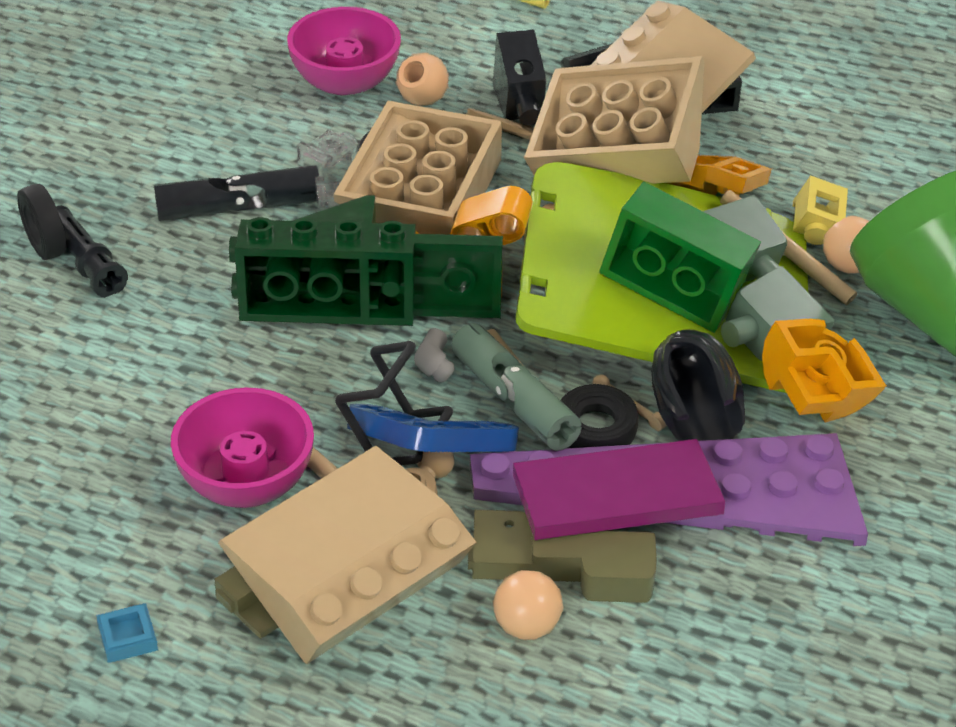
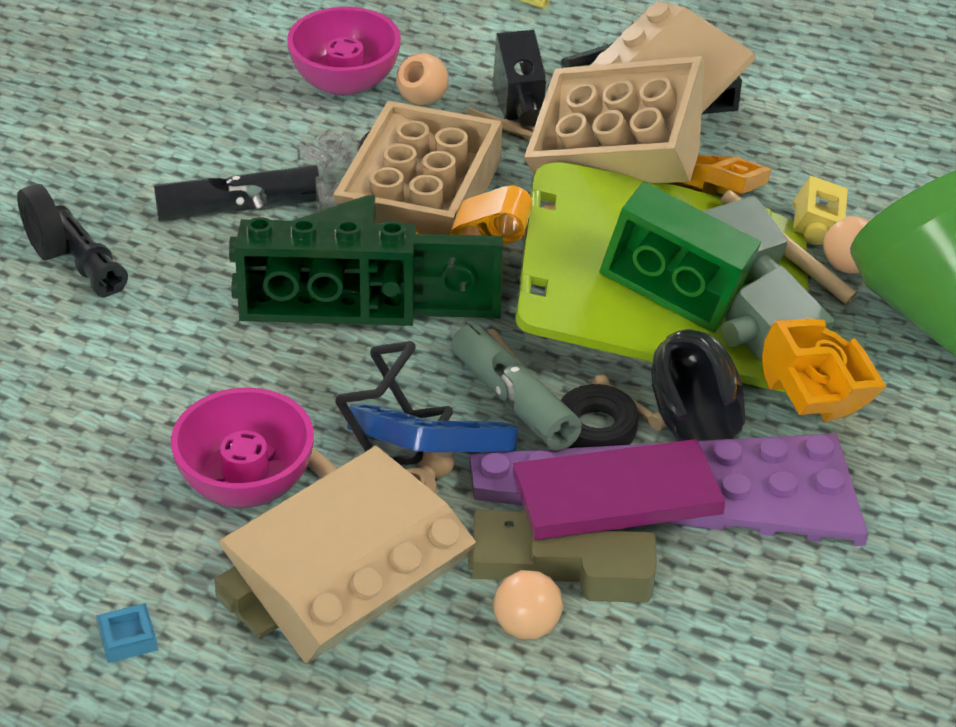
(431, 358): light grey arm -> none

